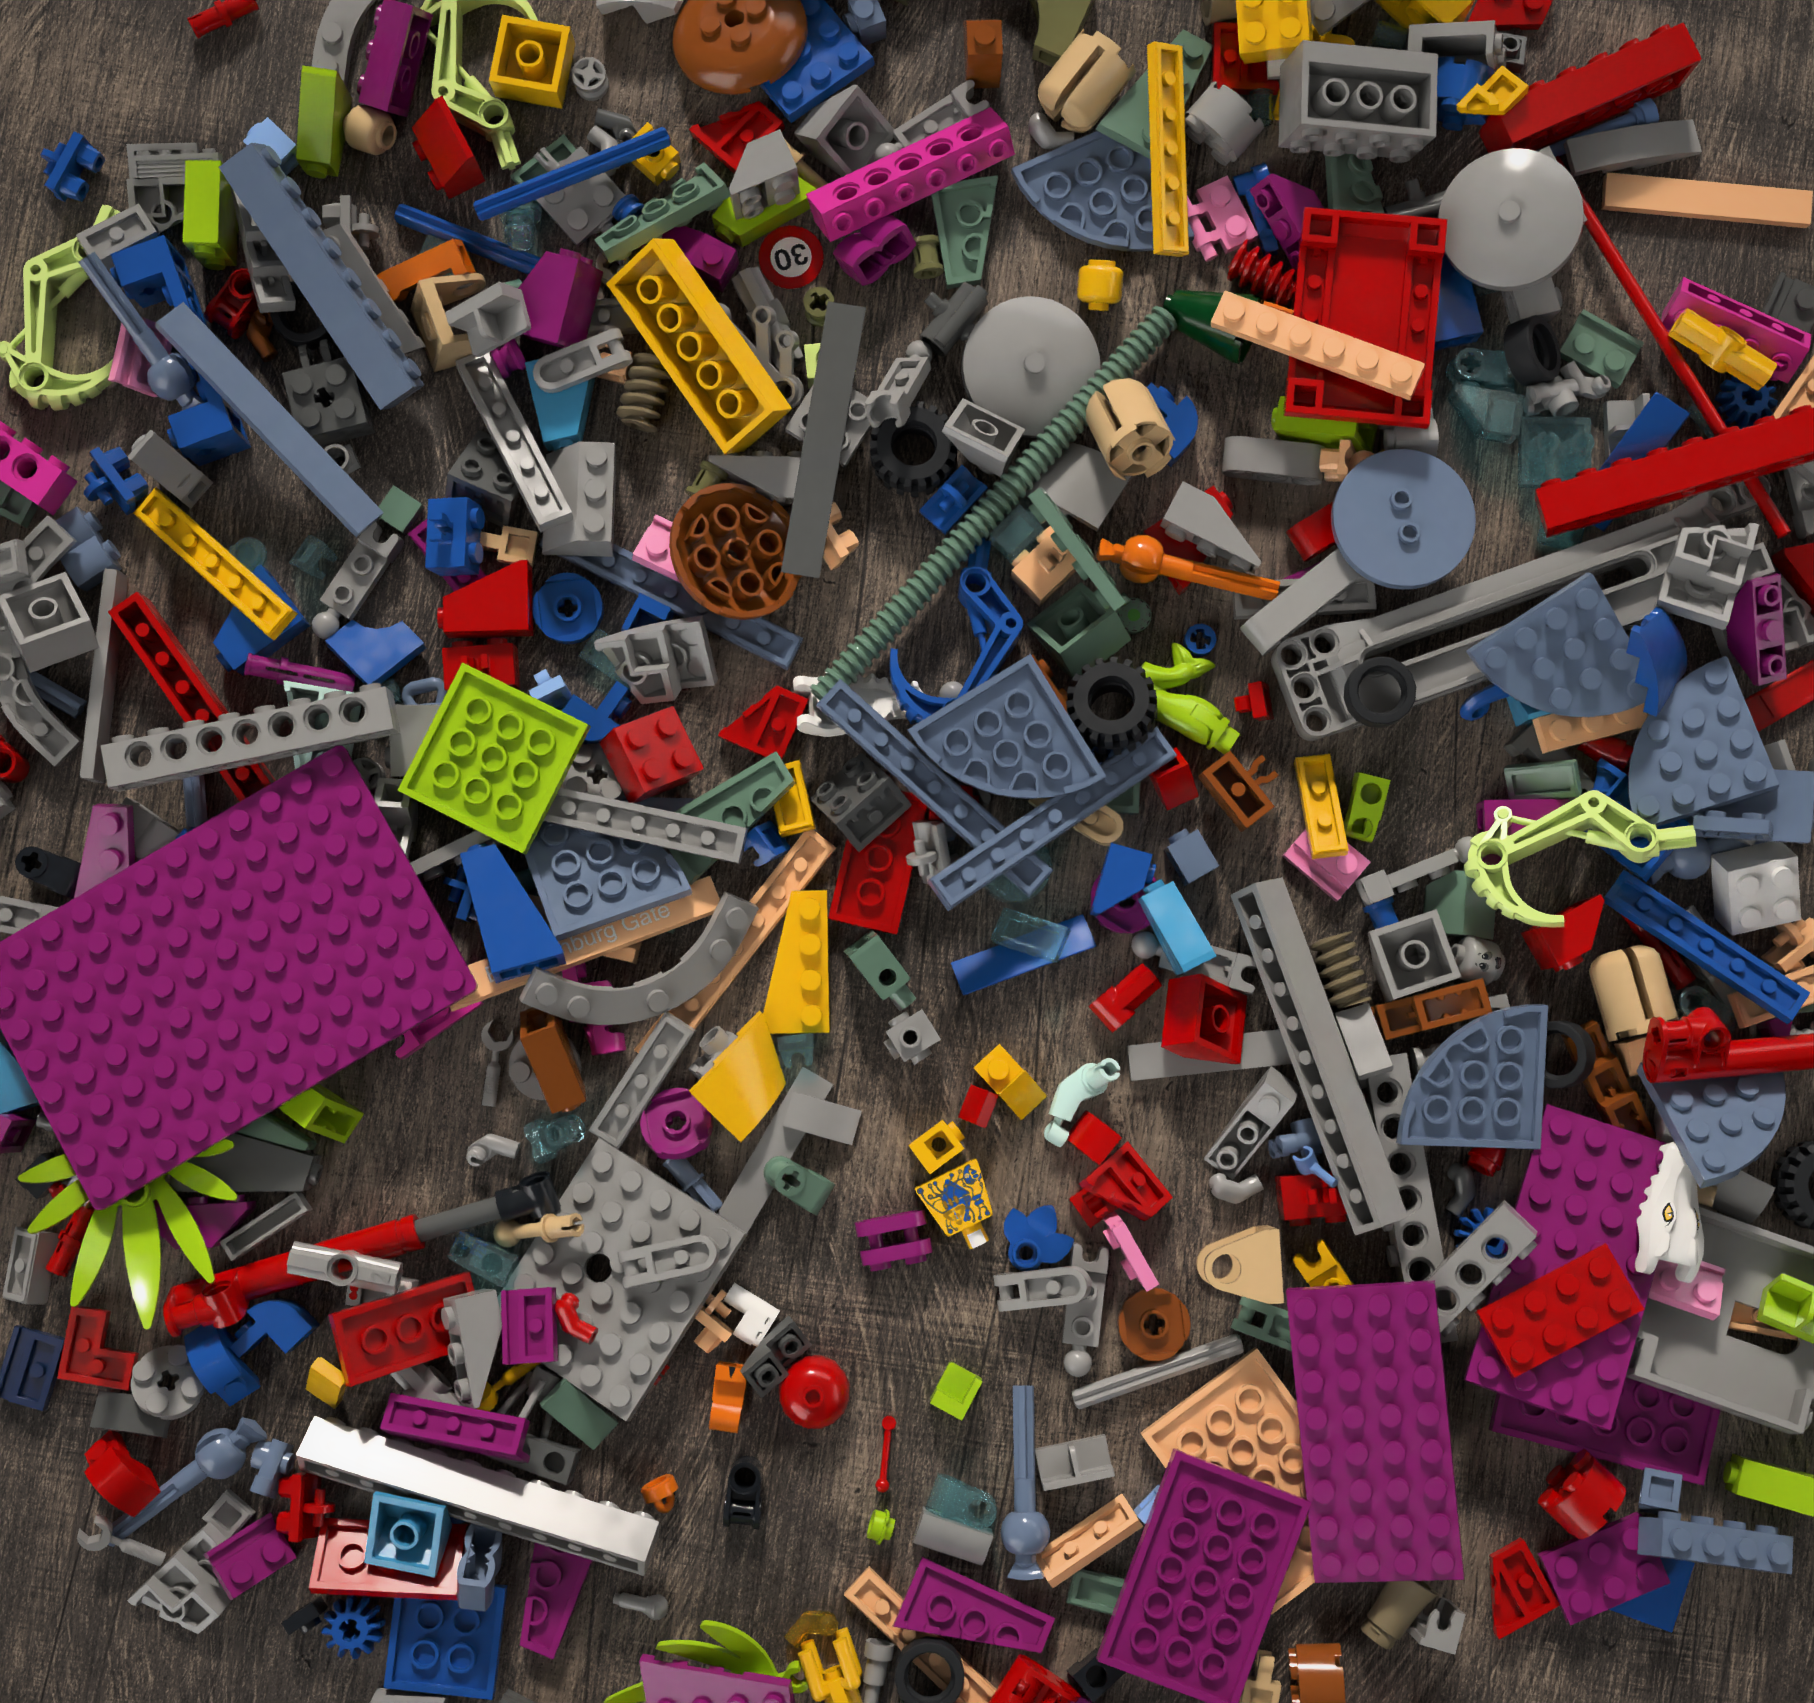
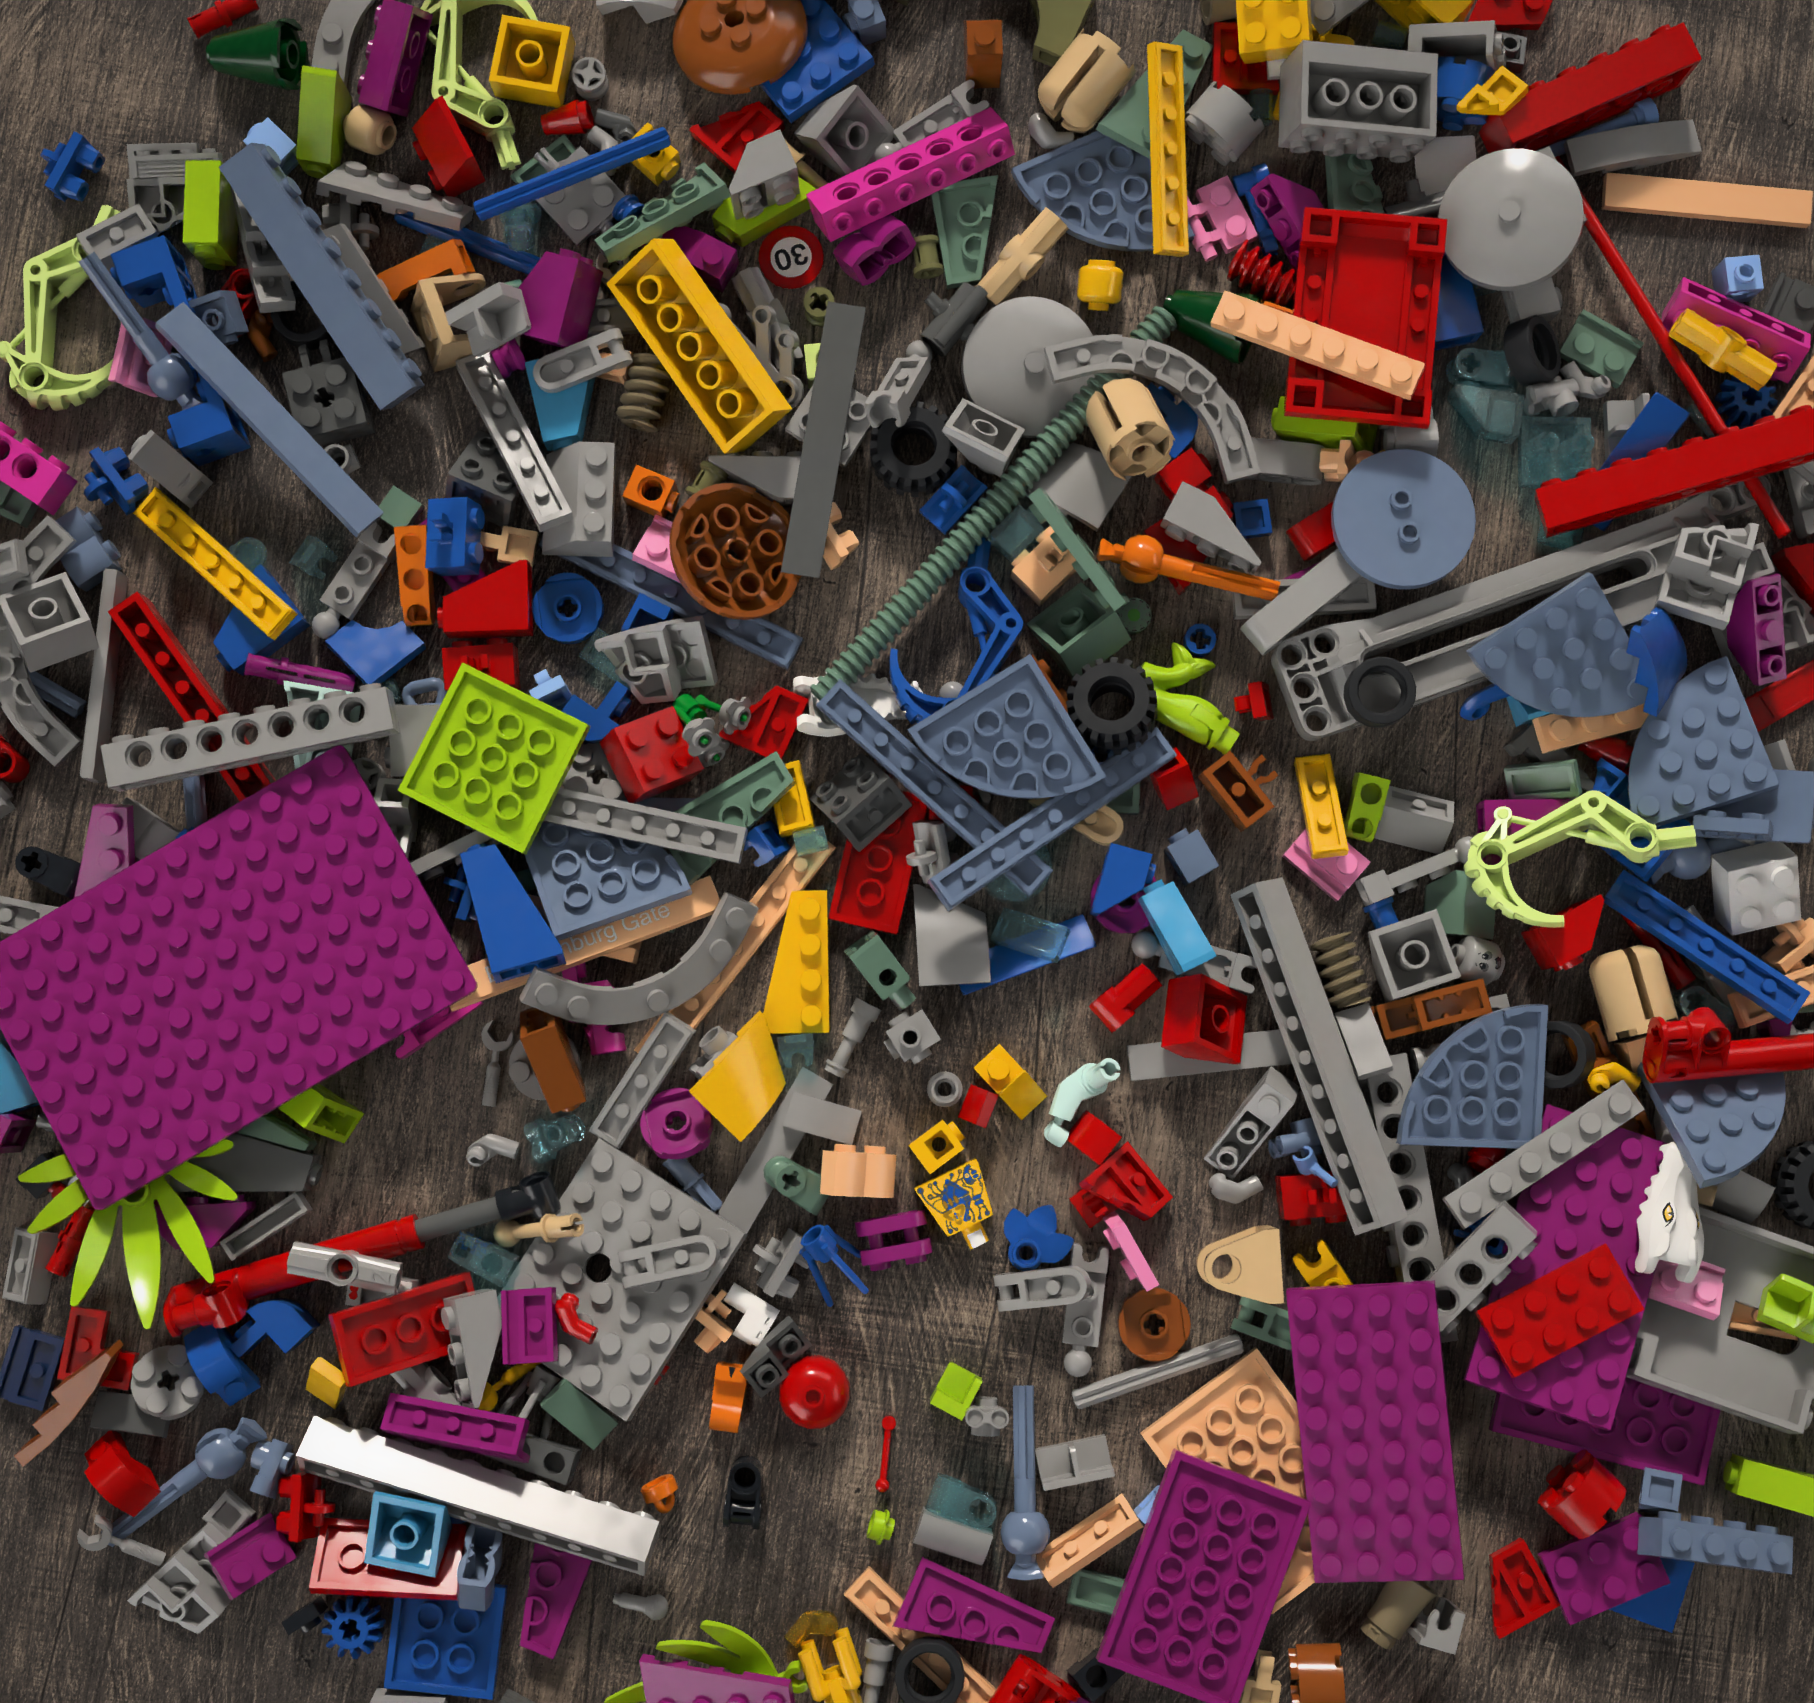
(71, 1398): none -> dark orange slope
(229, 312): none -> sand blue brick
(261, 53): none -> dark green cone
(395, 196): none -> light grey wing
(415, 580): none -> orange leg
(570, 118): none -> red cone
(640, 482): none -> orange brick
(700, 730): none -> light grey plant
(776, 1262): none -> light grey hips
(810, 840): none -> clear light blue hinge
(820, 1245): none -> blue plant
(854, 1032): none -> light grey piece
(858, 1173): none -> light nougat brick
(951, 943): none -> light grey slope
(953, 1097): none -> light grey plate
(986, 1417): none -> light grey plate
(1023, 256): none -> tan piece
(1177, 373): none -> light grey plate
(1187, 467): none -> red brick
(1252, 518): none -> blue plate
(1416, 820): none -> light grey panel
(1442, 161): none -> white sticker
(1543, 1154): none -> light grey plate
(1611, 1073): none -> yellow arm
(1738, 277): none -> light blue brick

